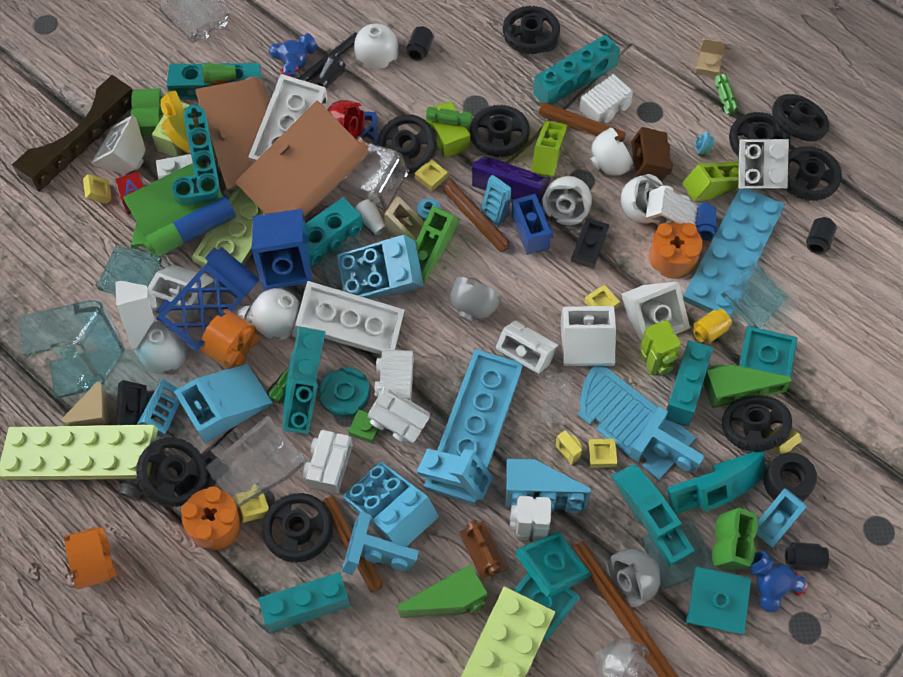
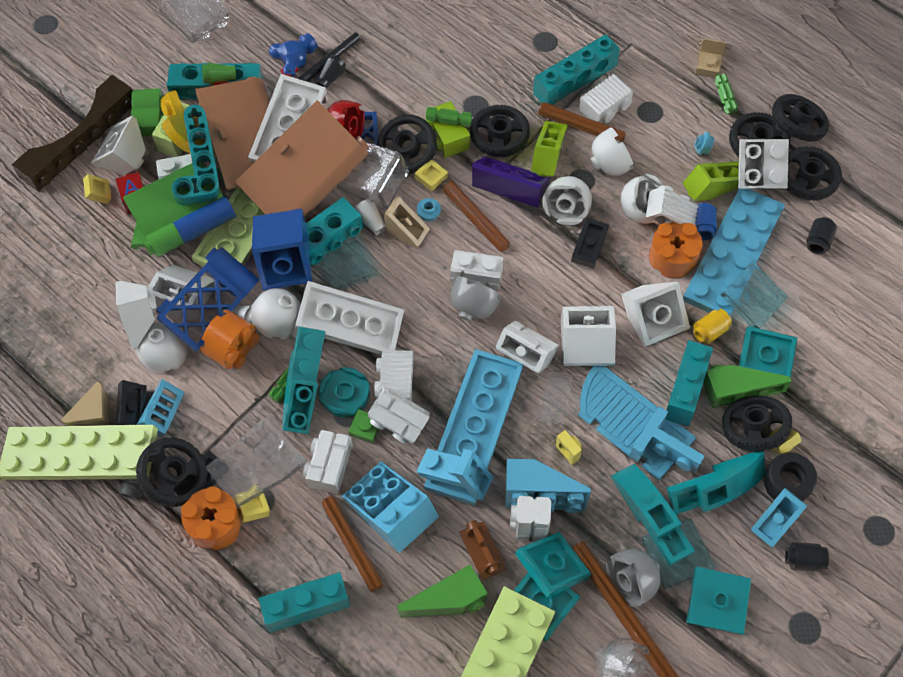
(83, 340): clear light blue windscreen -> none
(88, 557): orange brick -> none
(128, 266): clear light blue tile -> none
(222, 400): medium azure slope -> none
(282, 509): black wheel -> none
(375, 549): medium azure bracket -> none
(376, 46): white cylinder -> none
(381, 268): medium azure slope -> none
(419, 43): black brick -> none
(434, 239): bright green slope -> none
(477, 268): none -> white brick
(496, 201): medium azure slope -> none
(530, 30): black wheel -> none
(531, 224): blue brick -> none
(602, 297): light yellow plate -> none
(602, 453): light yellow plate -> none
(651, 153): reddish brown brick -> none
(659, 348): lime brick -> none
(734, 540): bright green brick -> none
(775, 581): blue animal -> none

